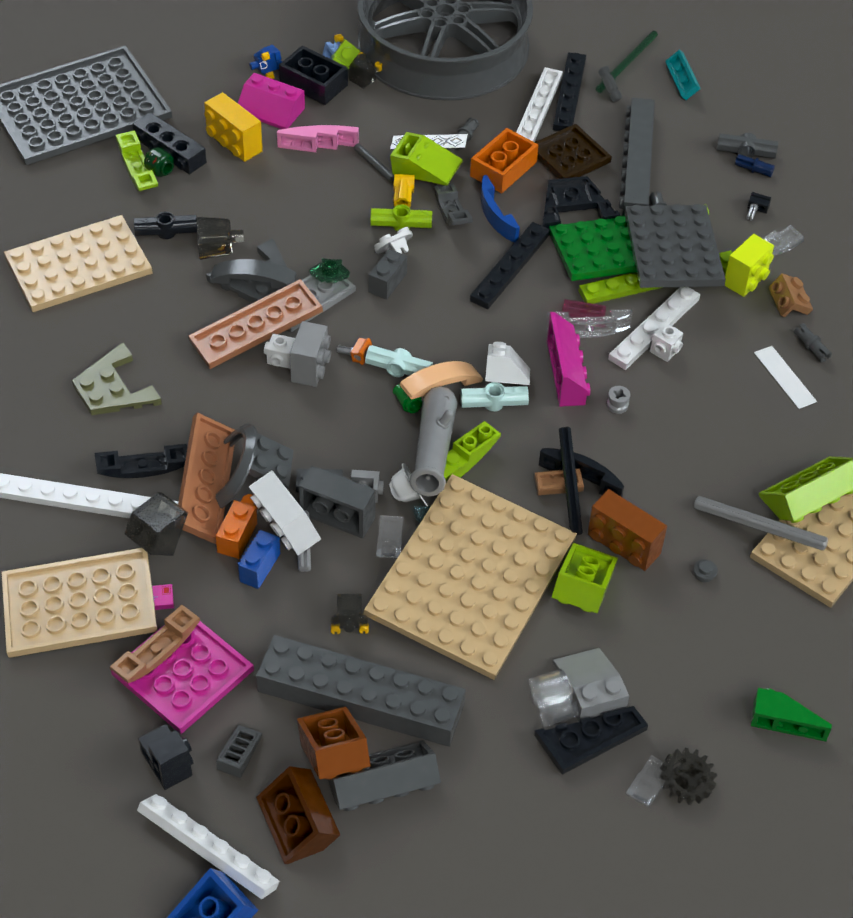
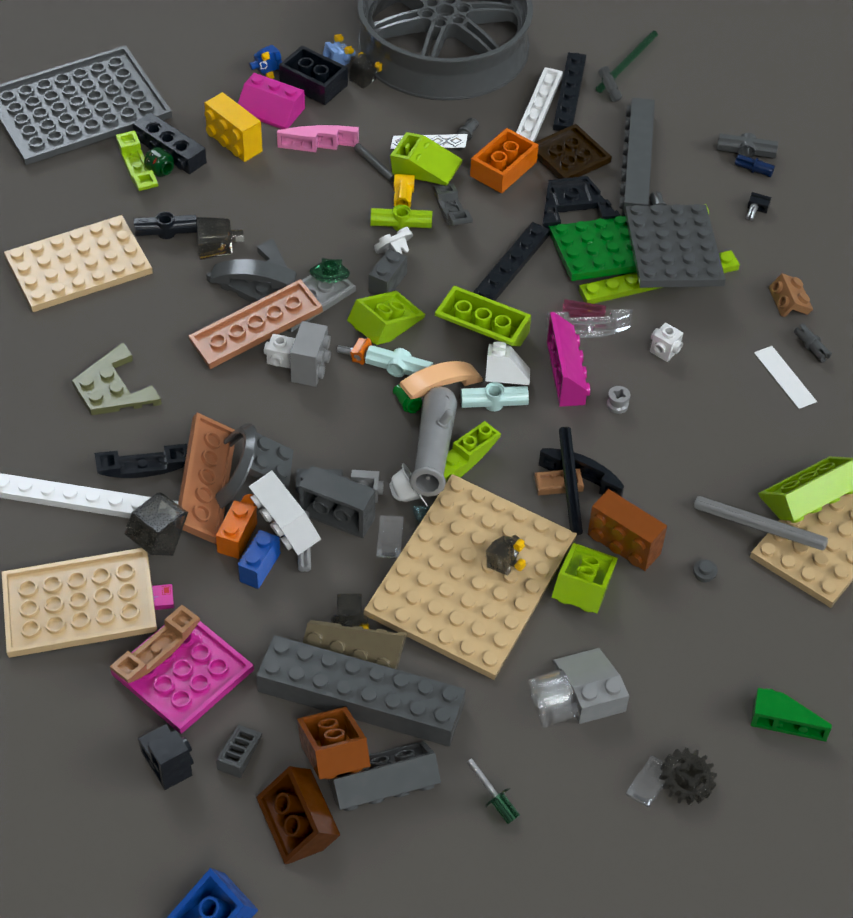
(208, 846): white plate -> none
(345, 53): lime bracket -> none
(365, 644): none -> dark tan wing
(384, 316): none -> lime slope
(485, 316): none -> lime slope
(499, 801): none -> clear green piece
(503, 554): none -> clear smoke piece
(504, 225): blue slope -> none
(584, 740): black wing -> none
(640, 339): white plate -> none
(682, 74): teal plate -> none
(749, 265): neon yellow brick -> none
(784, 240): clear slope -> none

